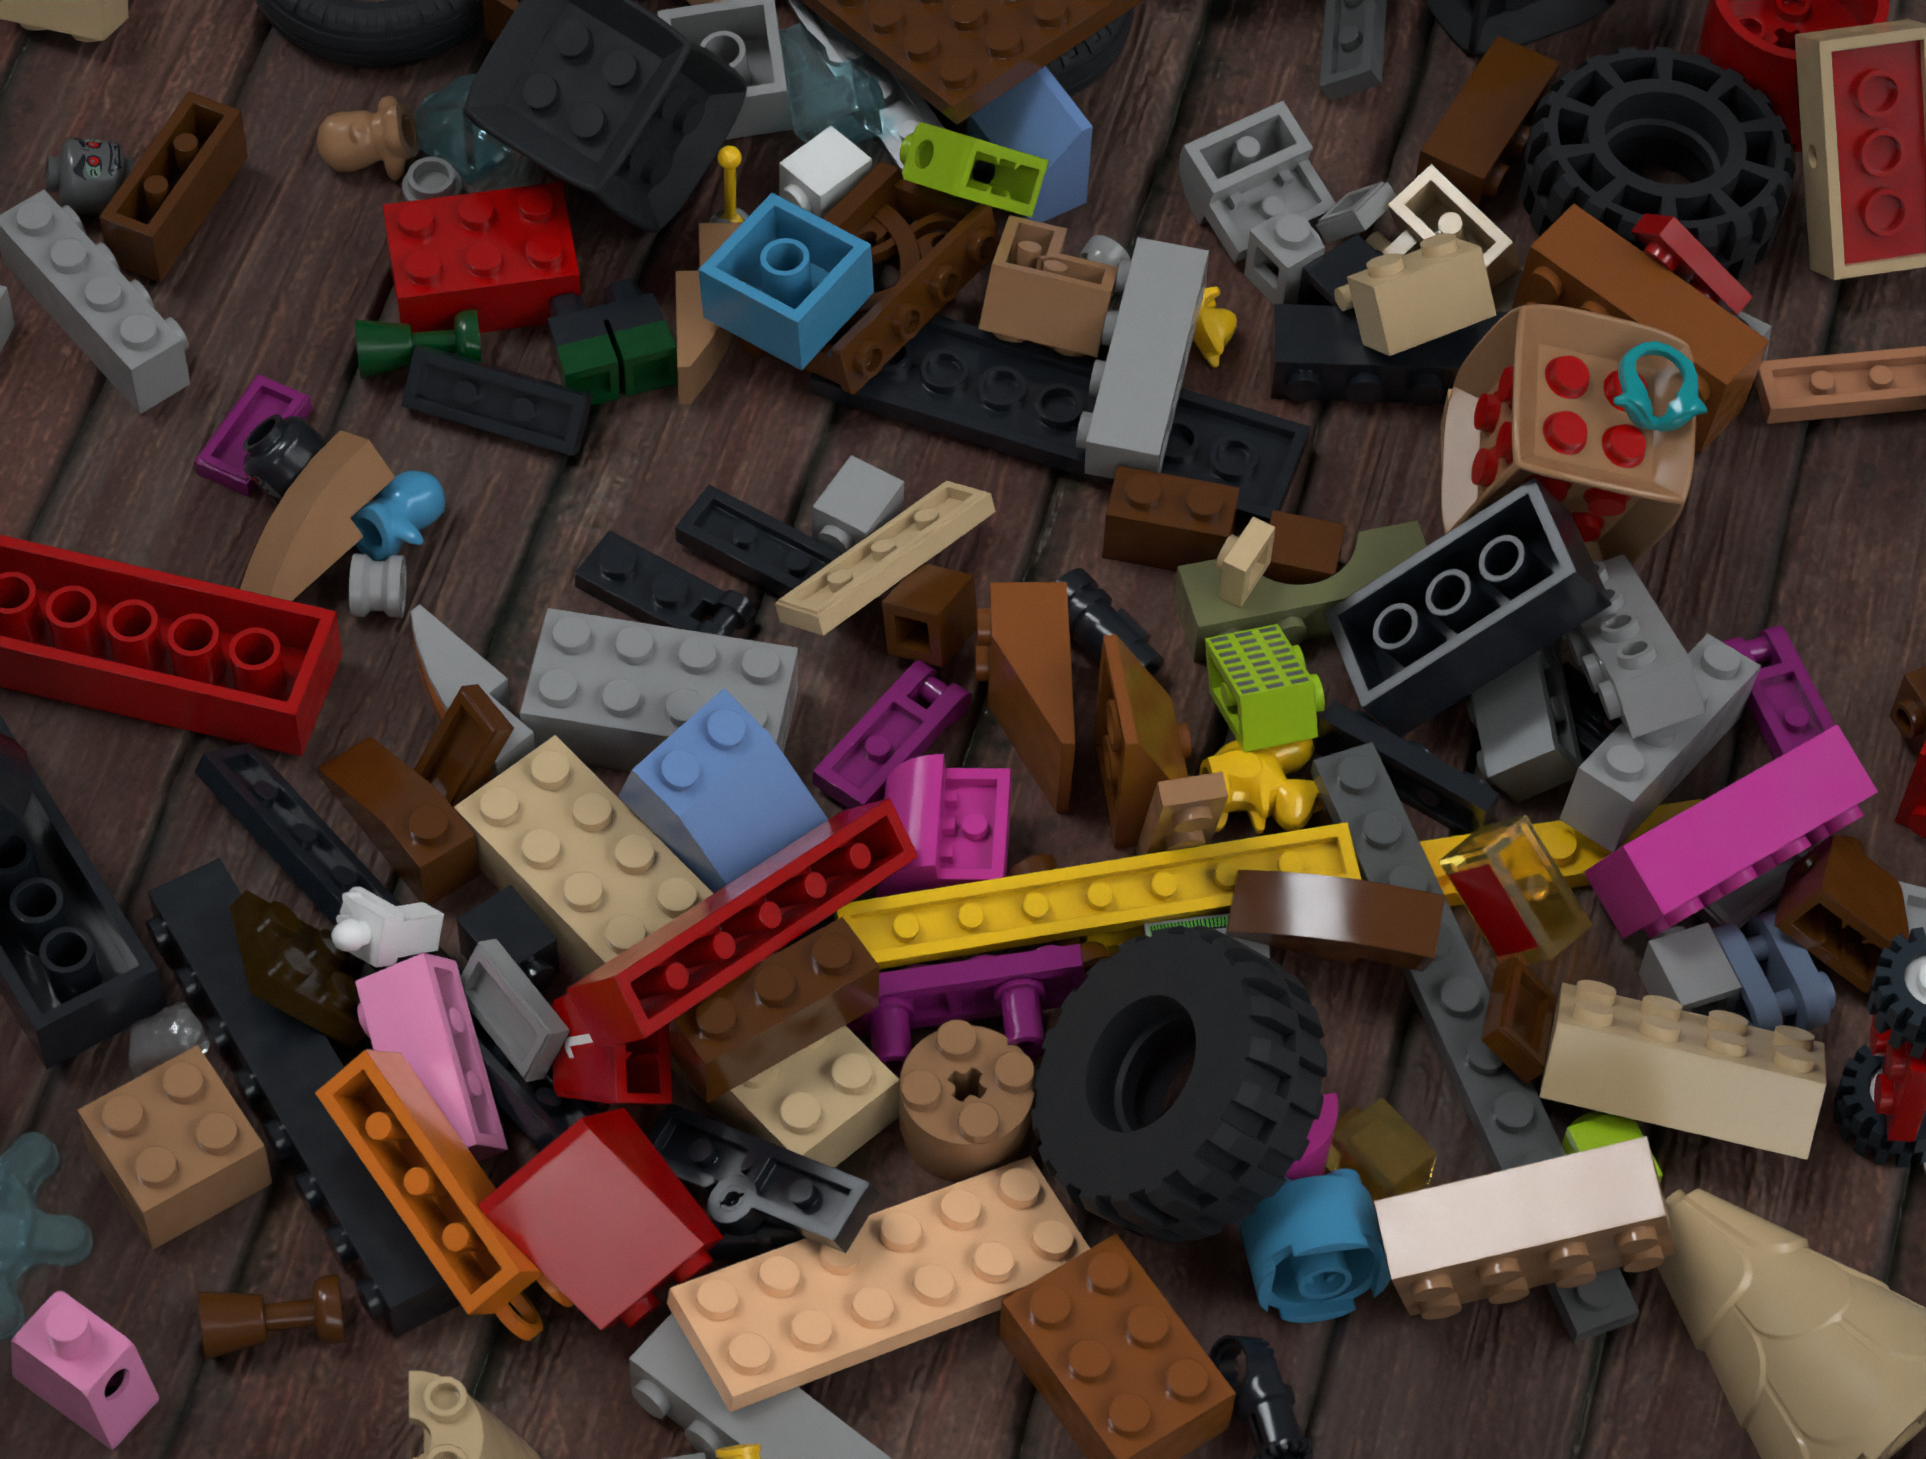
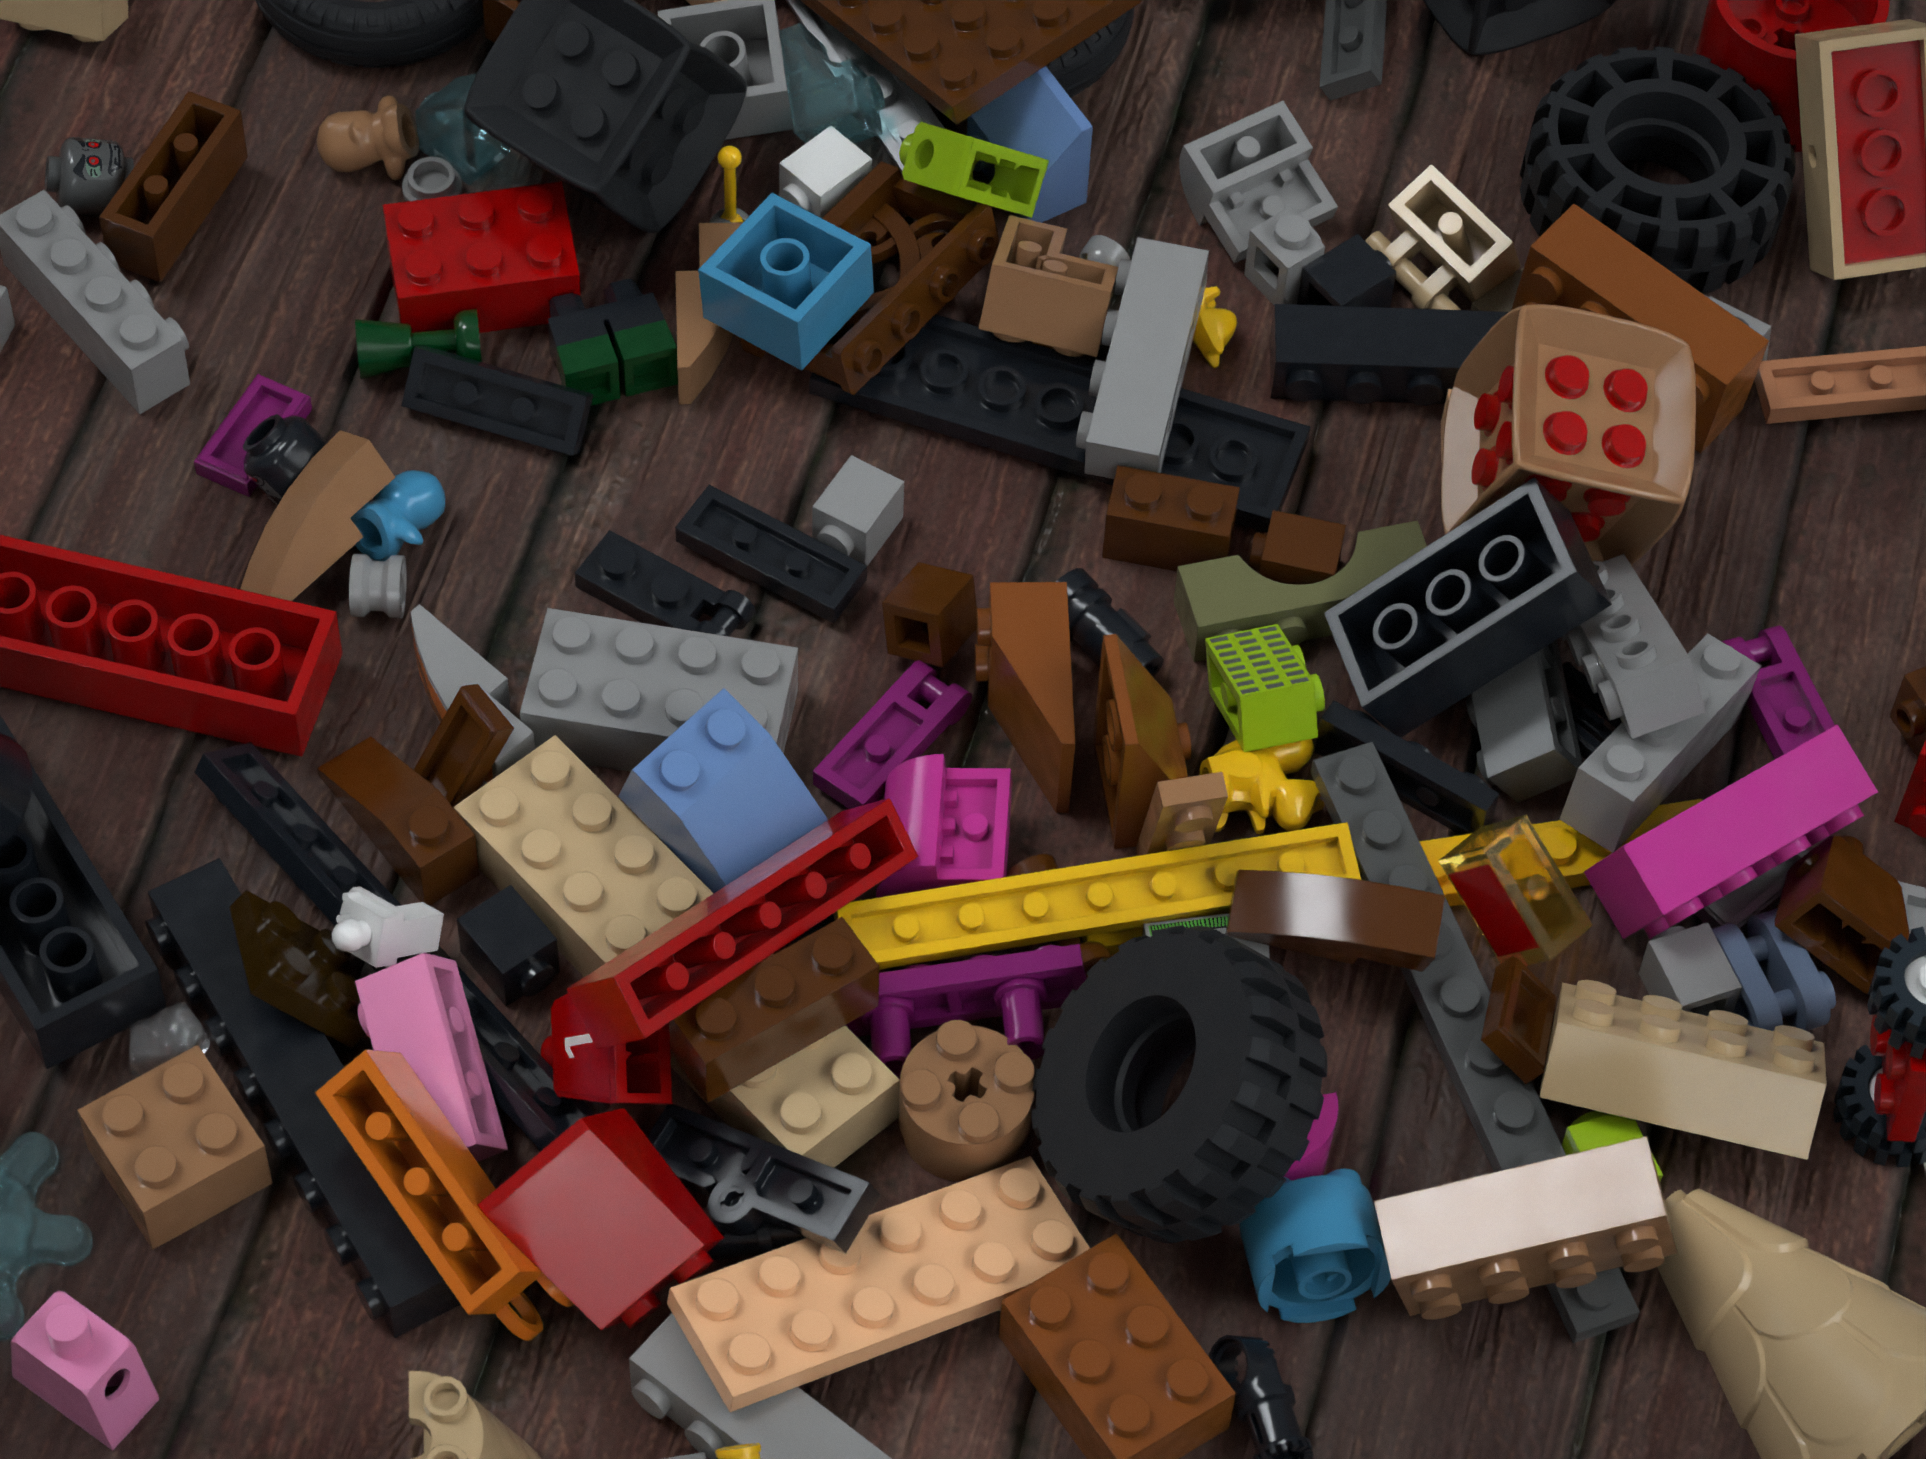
(243, 1319): reddish brown piece -> none
(512, 1010): light grey tile -> none
(884, 557): tan tile -> none
(1244, 561): tan plate -> none
(1356, 211): light grey tile -> none
(1381, 1150): clear yellow brick -> none
(1419, 294): tan brick -> none
(1490, 121): reddish brown brick -> none
(1635, 397): teal piece -> none
(1687, 258): red plate -> none

